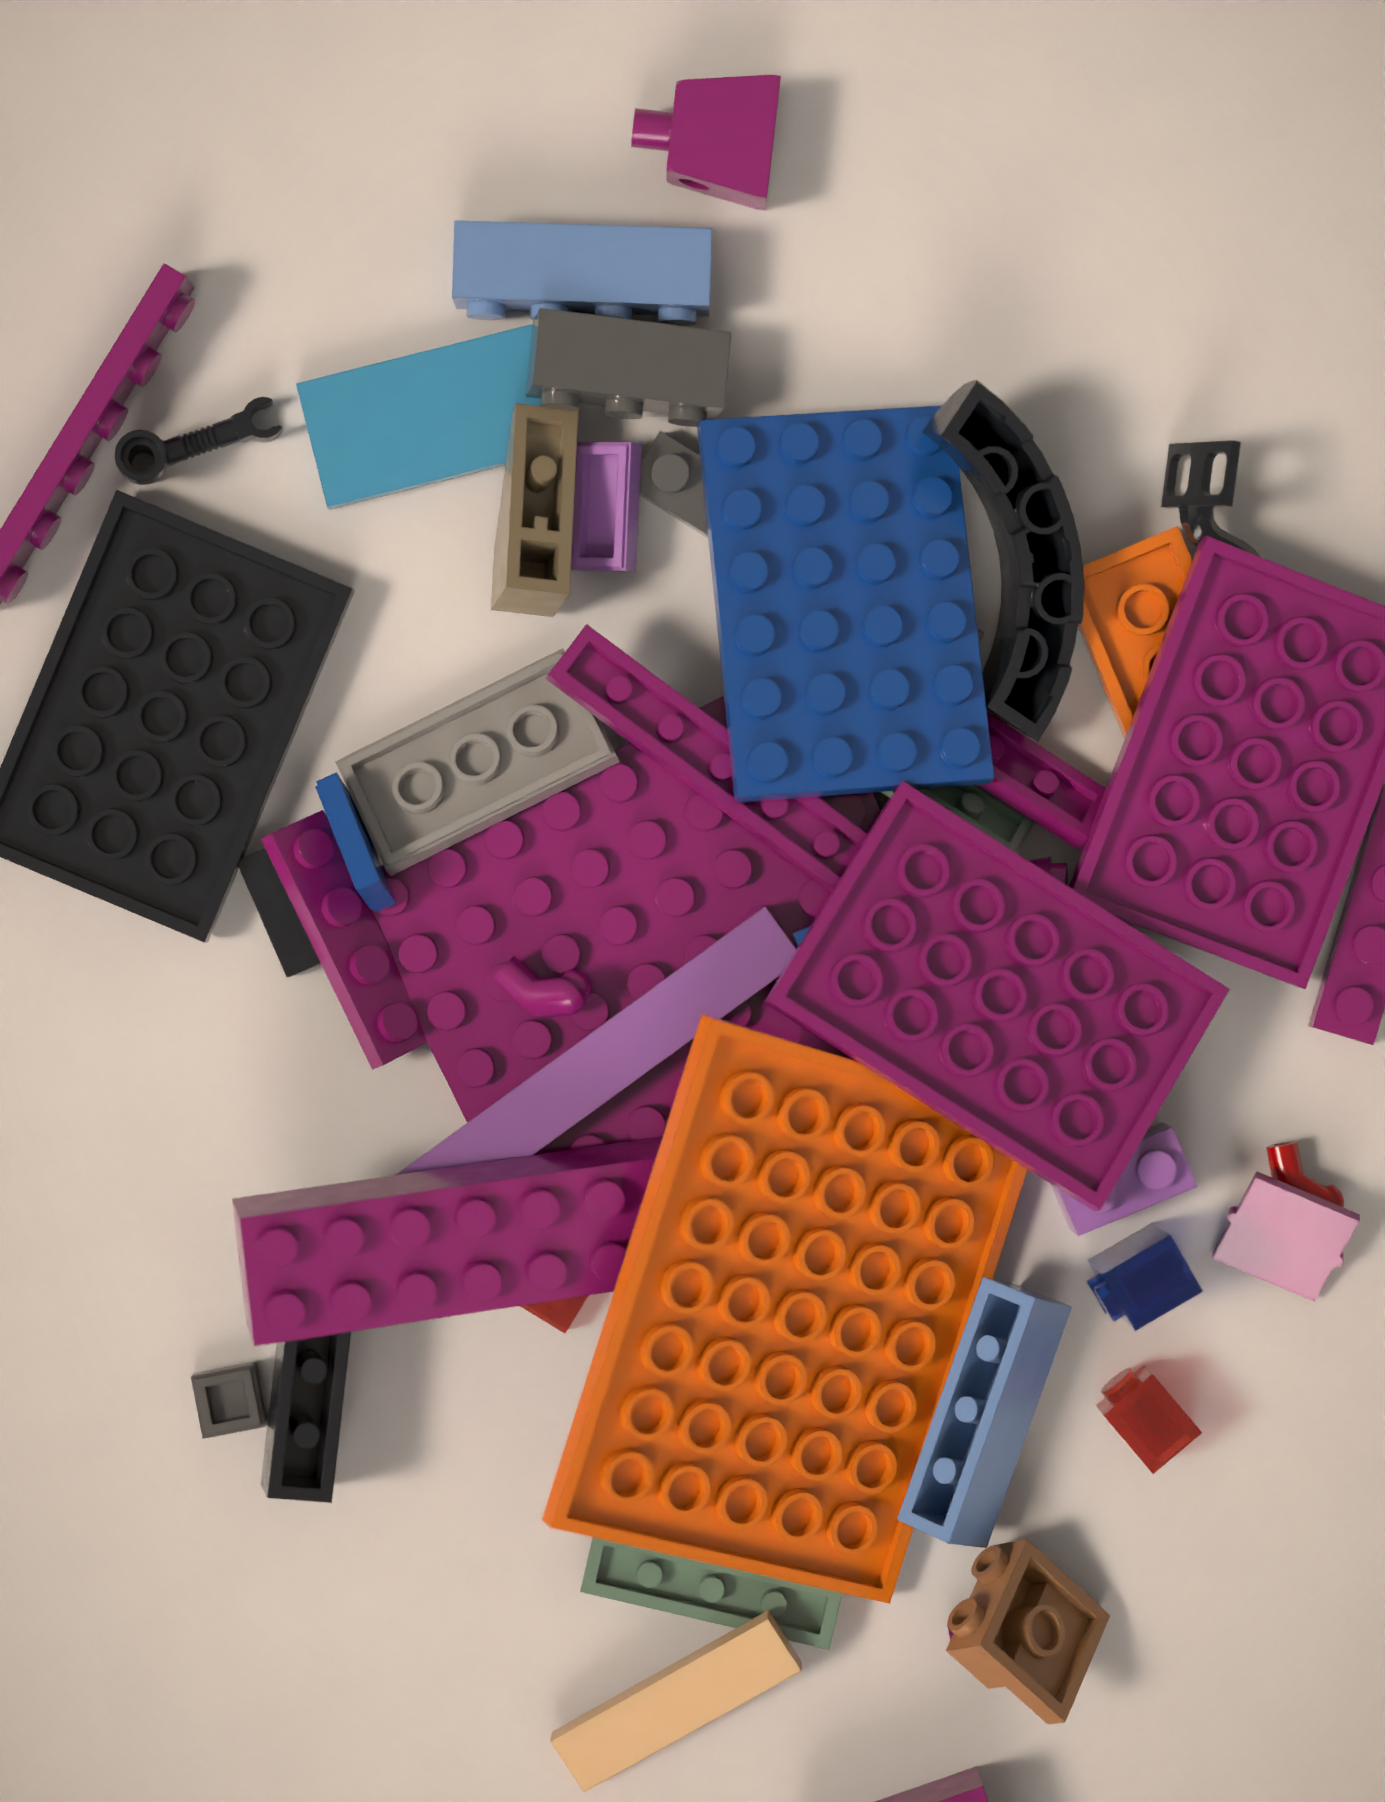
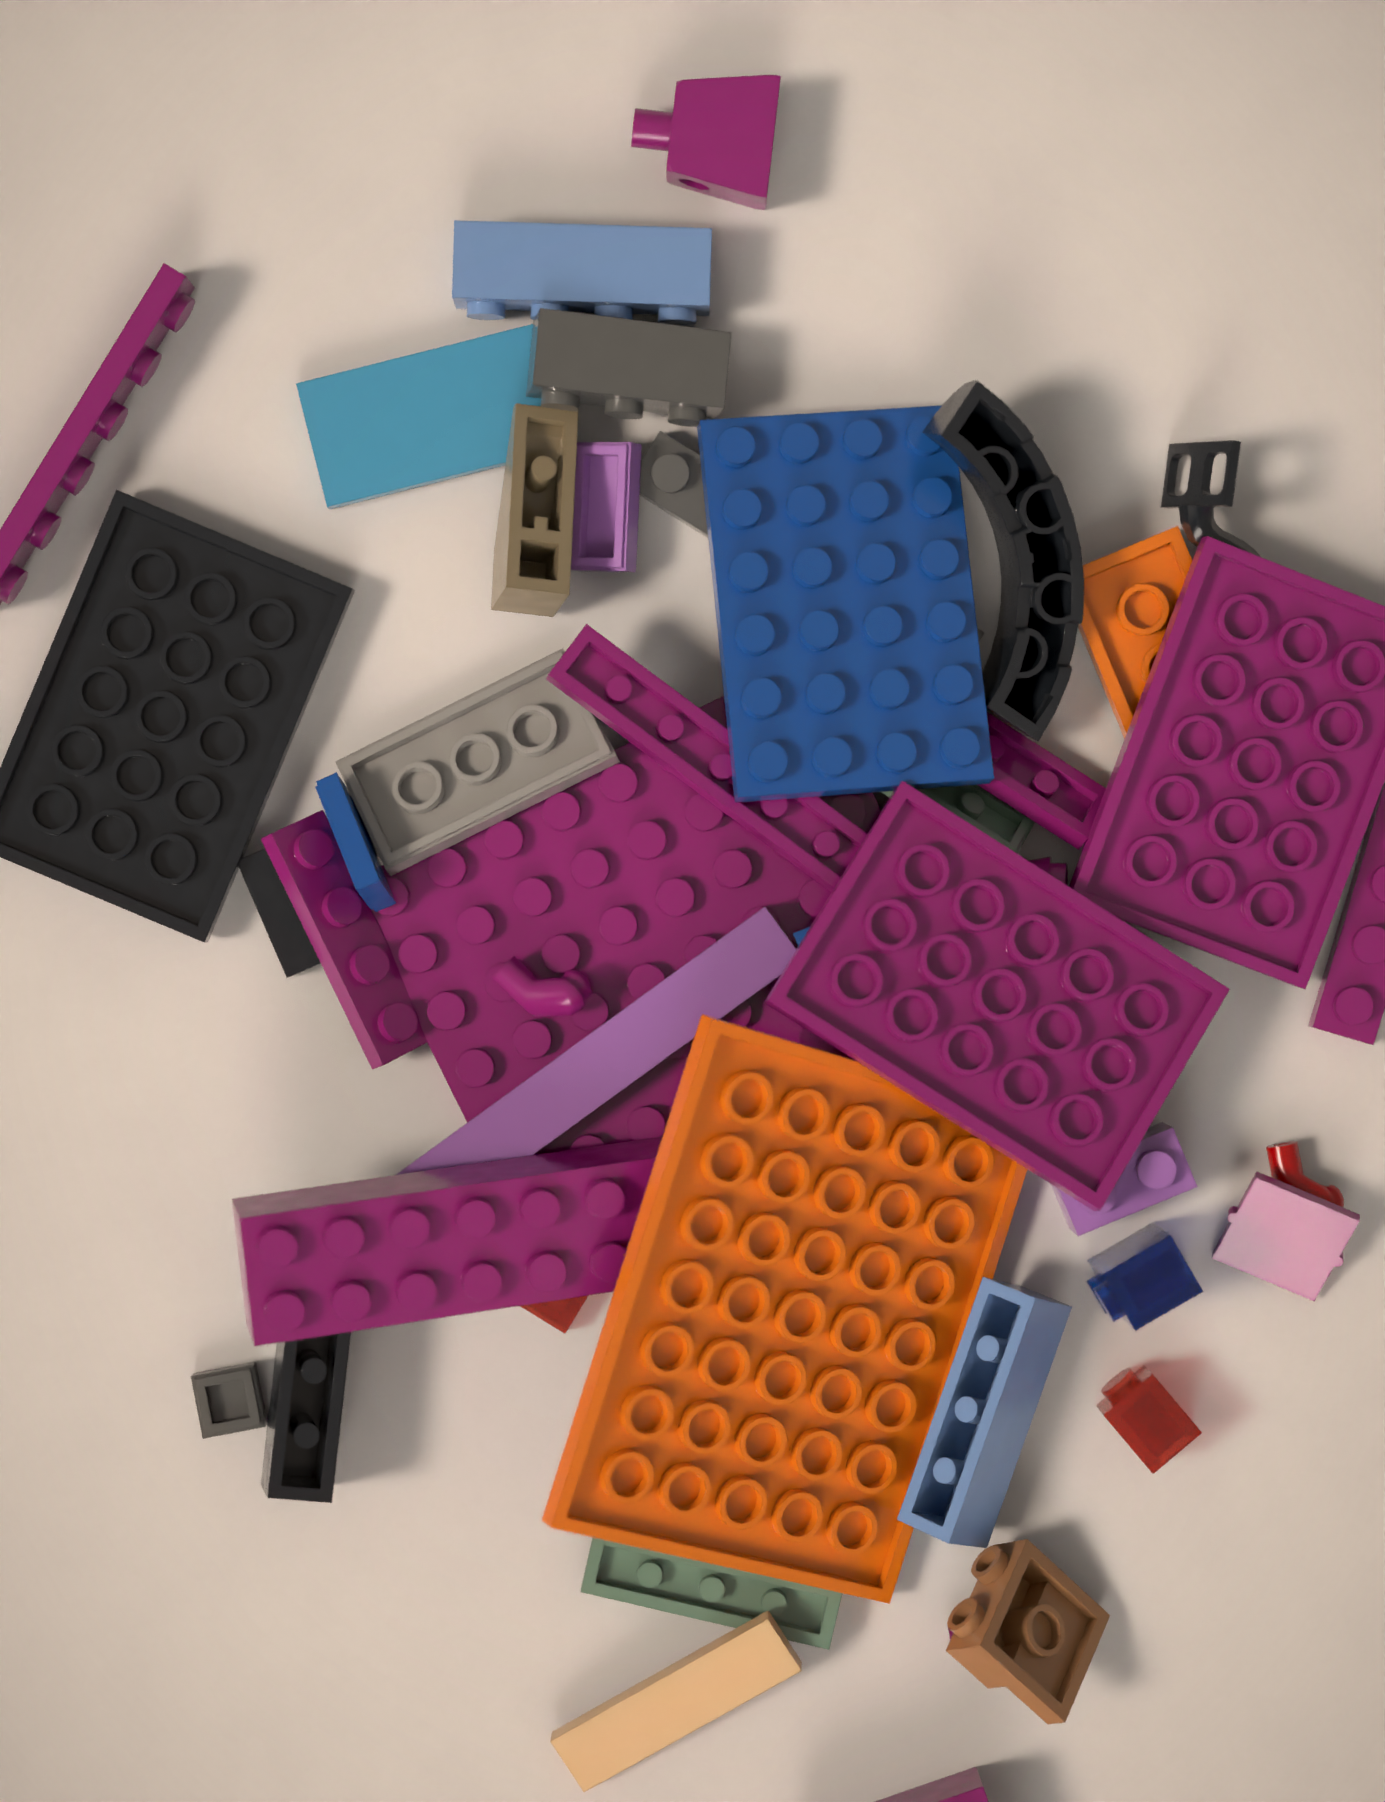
(180, 448): black brick -> none

